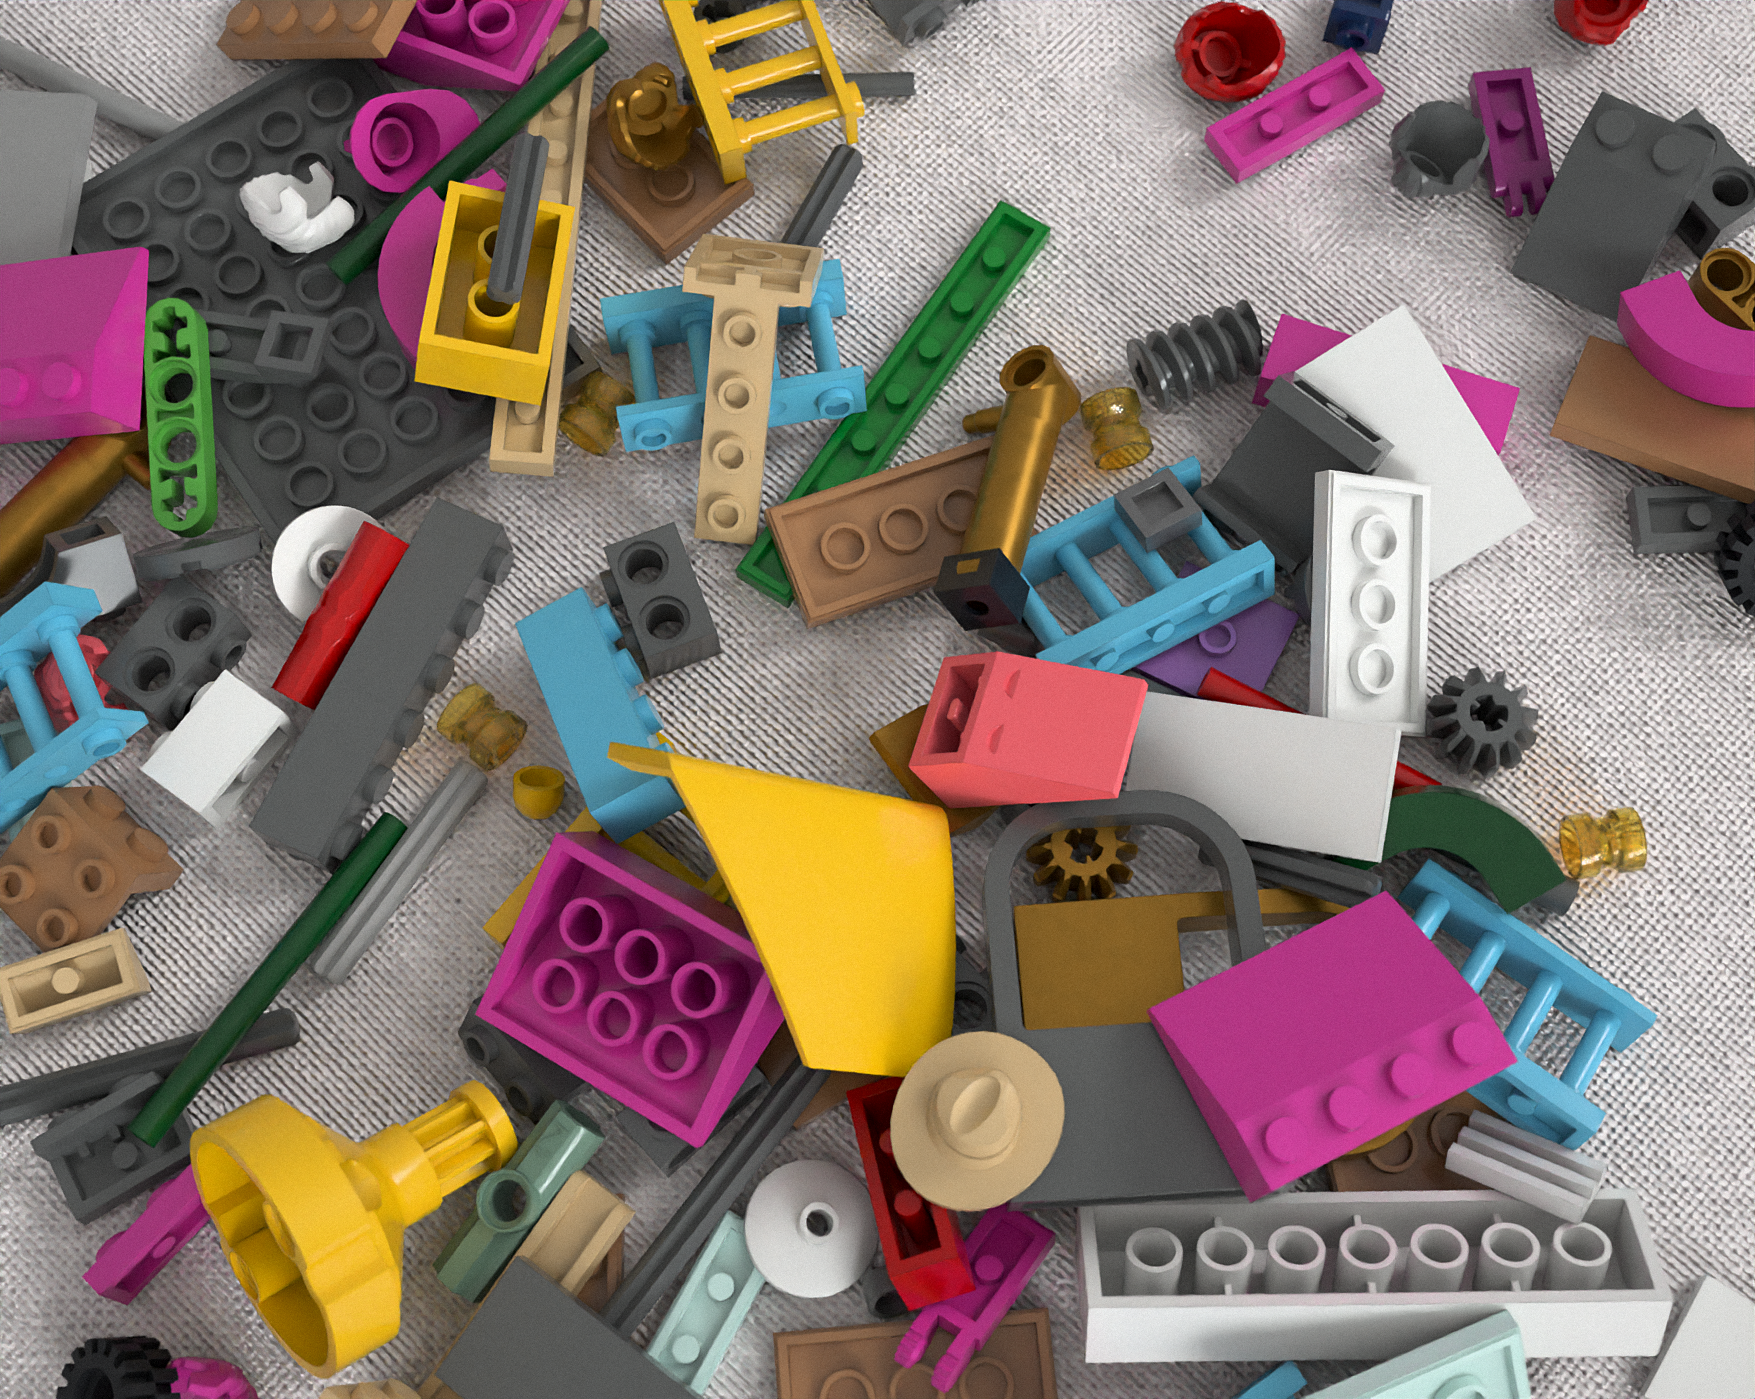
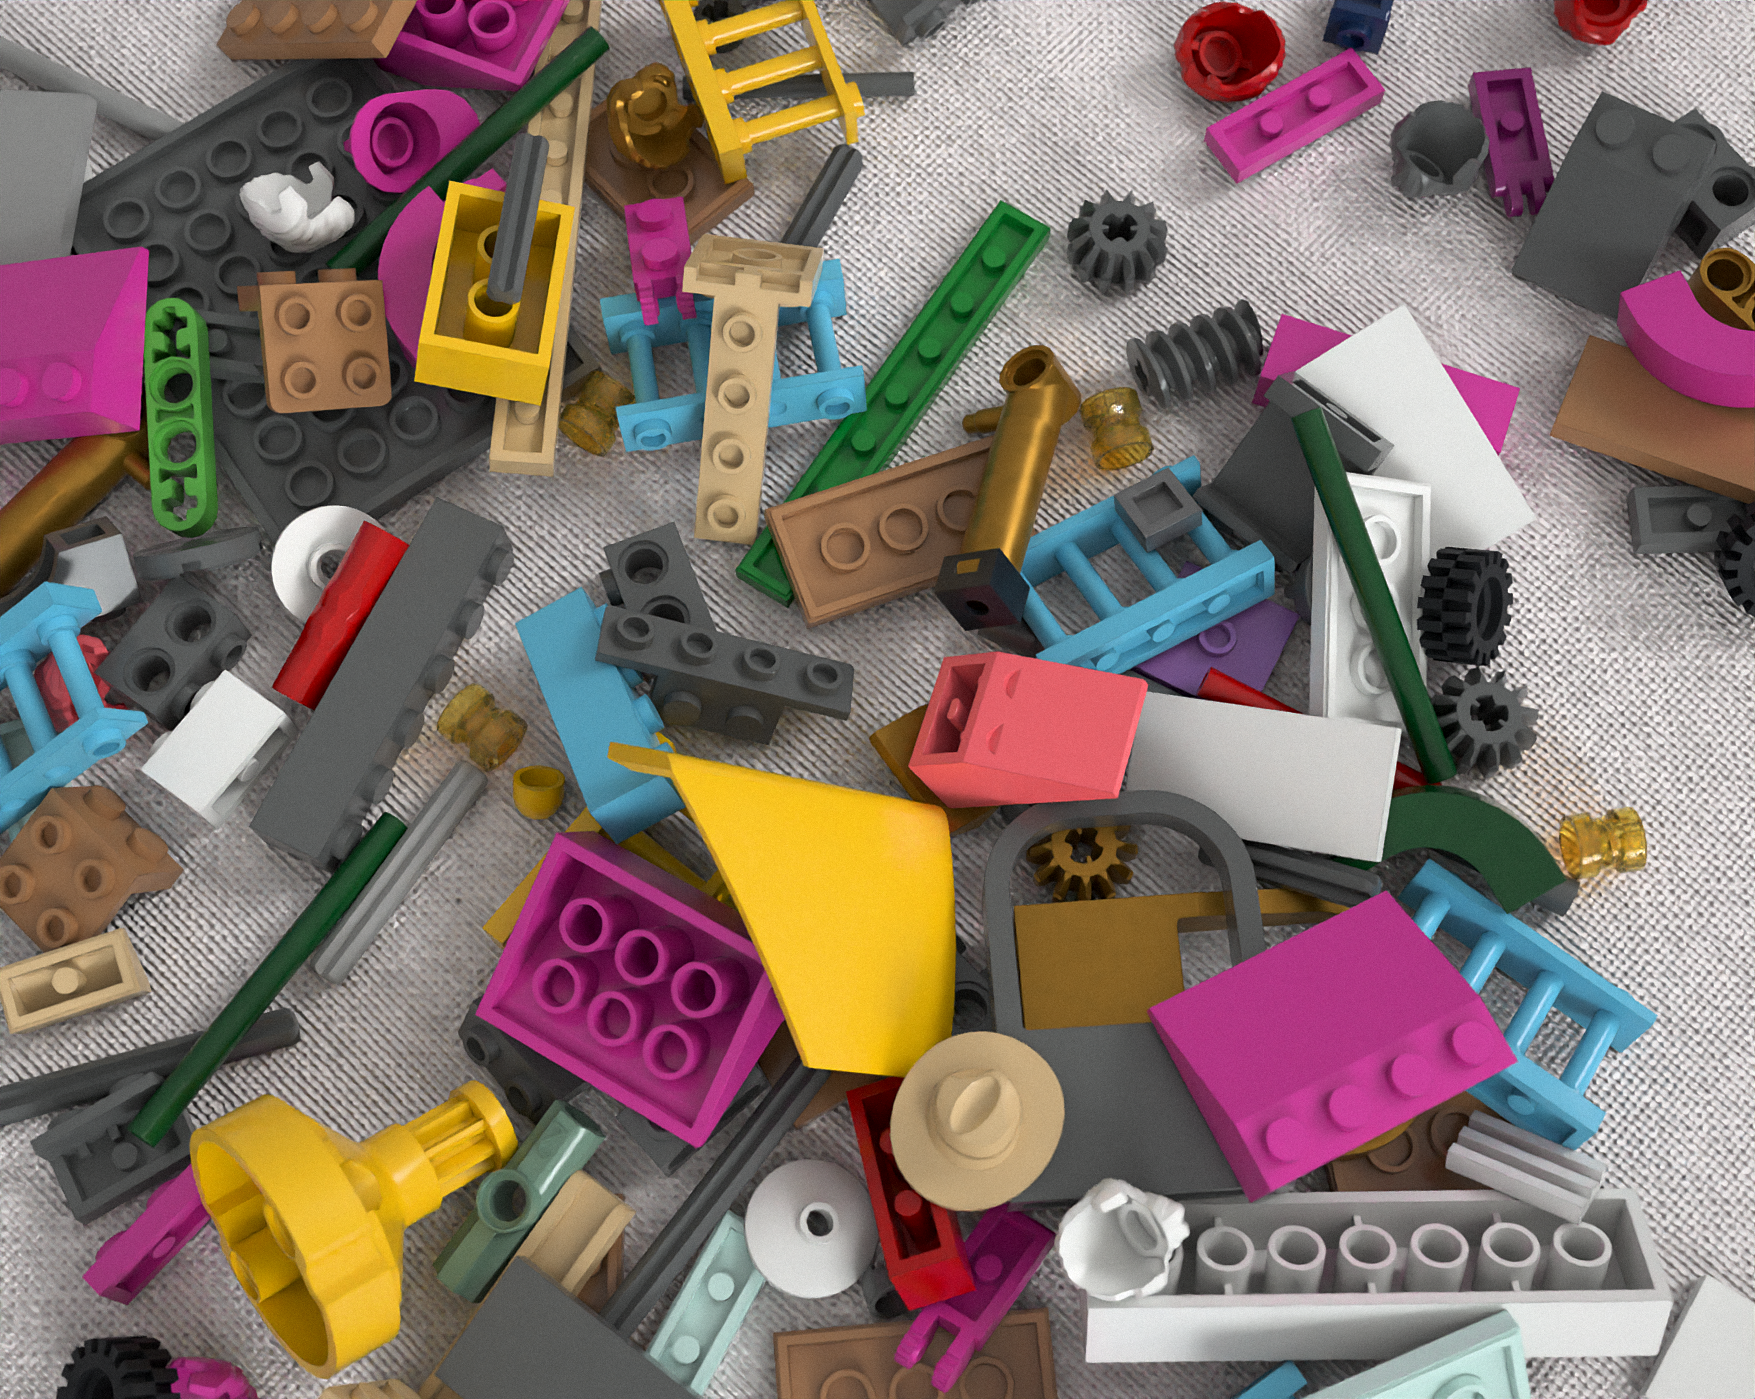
(321, 340): none -> medium nougat bracket
(658, 255): none -> dark pink hinge
(721, 678): none -> dark grey bracket
(1117, 242): none -> dark grey gear
(1120, 1240): none -> white hair
(1373, 595): none -> dark green piece
(1465, 606): none -> black tyre

